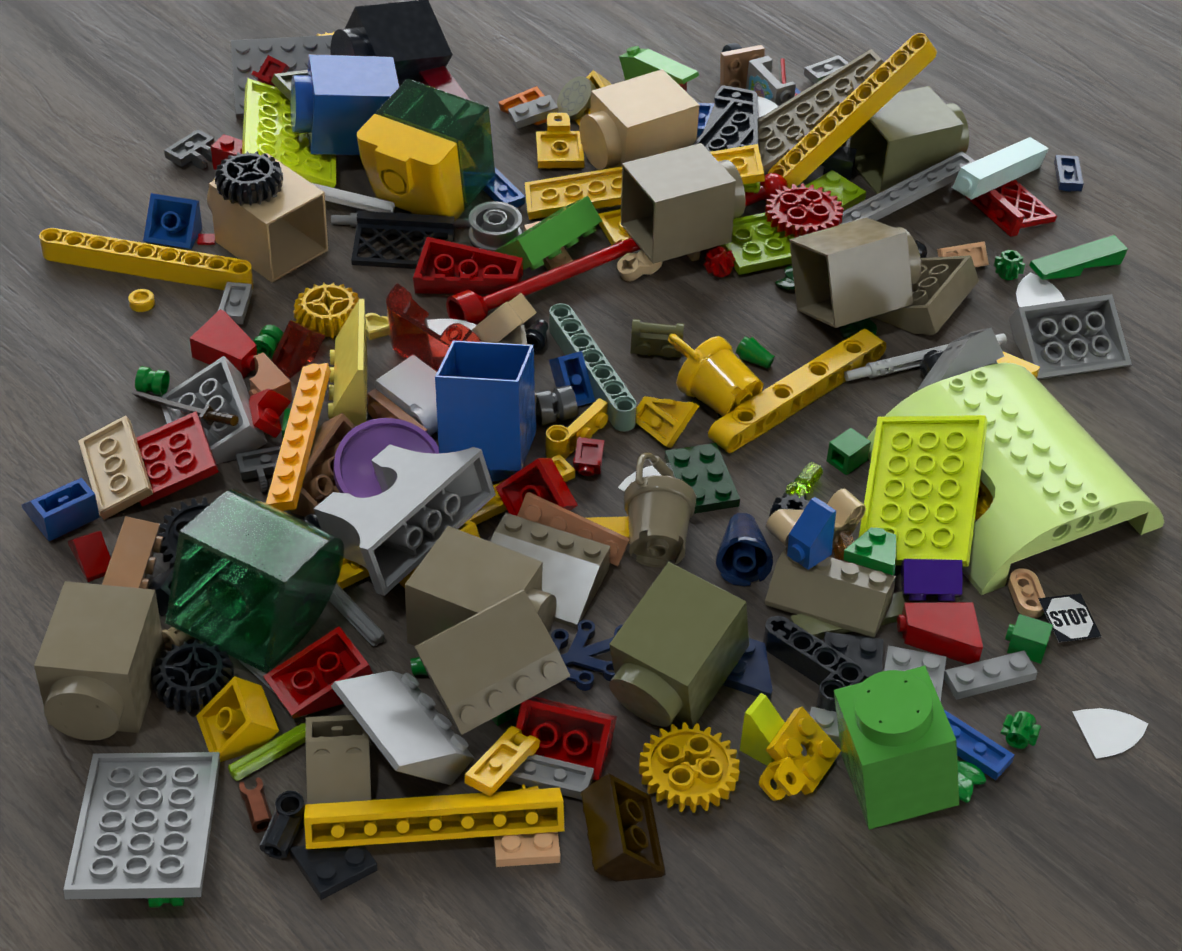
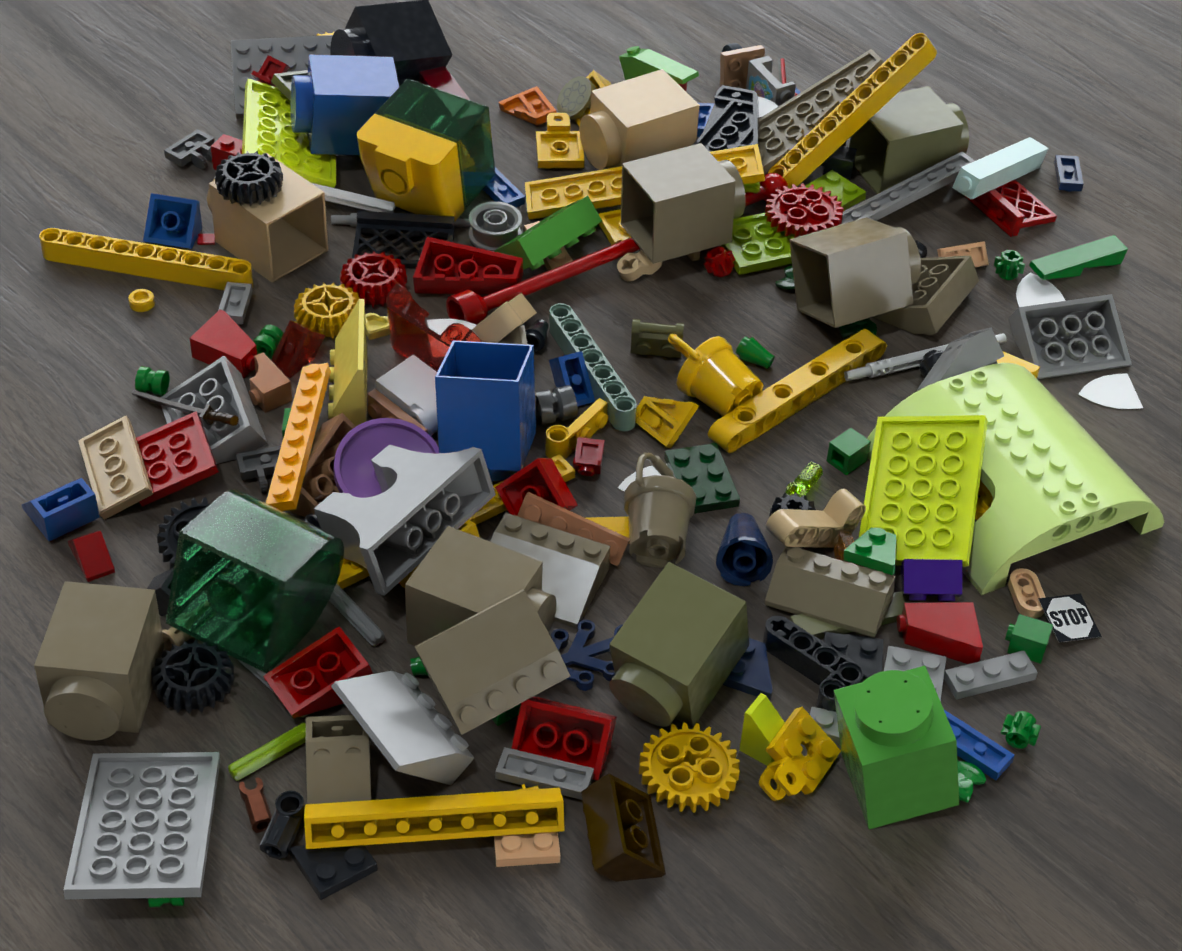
(134, 554): medium nougat slope -> none
(237, 720): yellow slope -> none
(266, 410): red slope -> none
(373, 276): none -> red gear
(501, 761): yellow plate -> none
(532, 111): light grey plate -> none
(812, 534): blue slope -> none
(824, 68): light grey plate -> none
(1109, 730): white sticker -> none
(1112, 391): none -> white sticker

